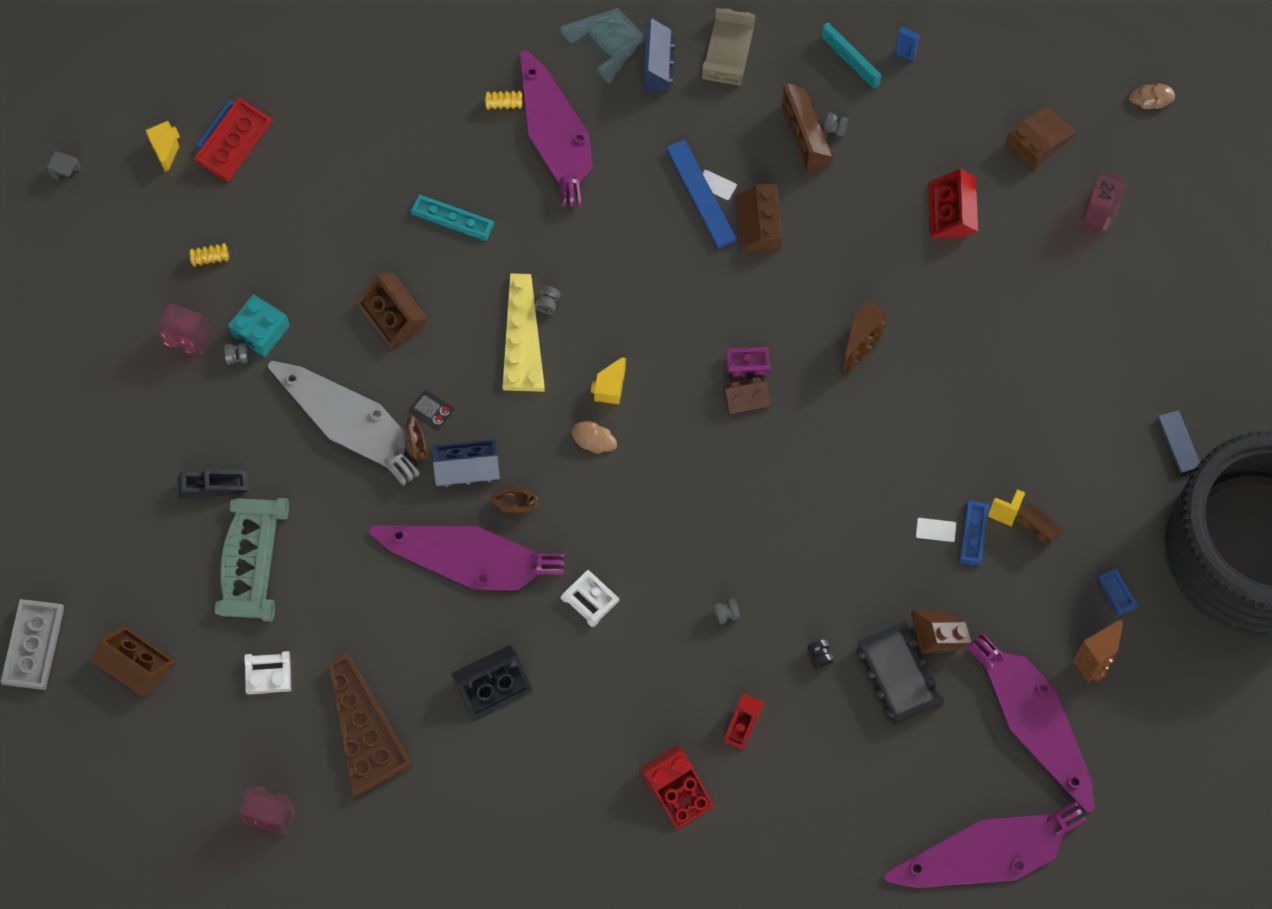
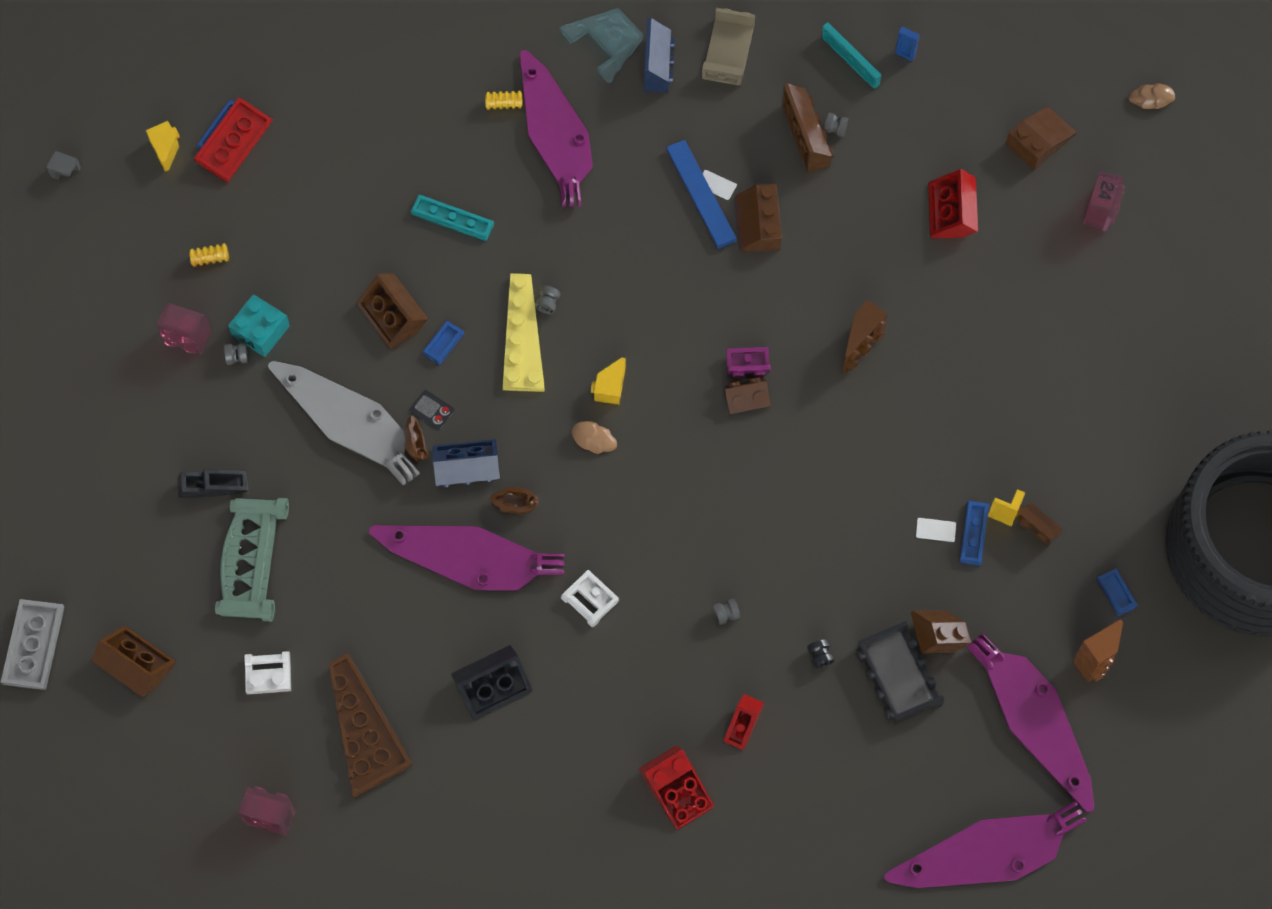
(443, 342): none -> blue tile
(1179, 442): sand blue tile -> none

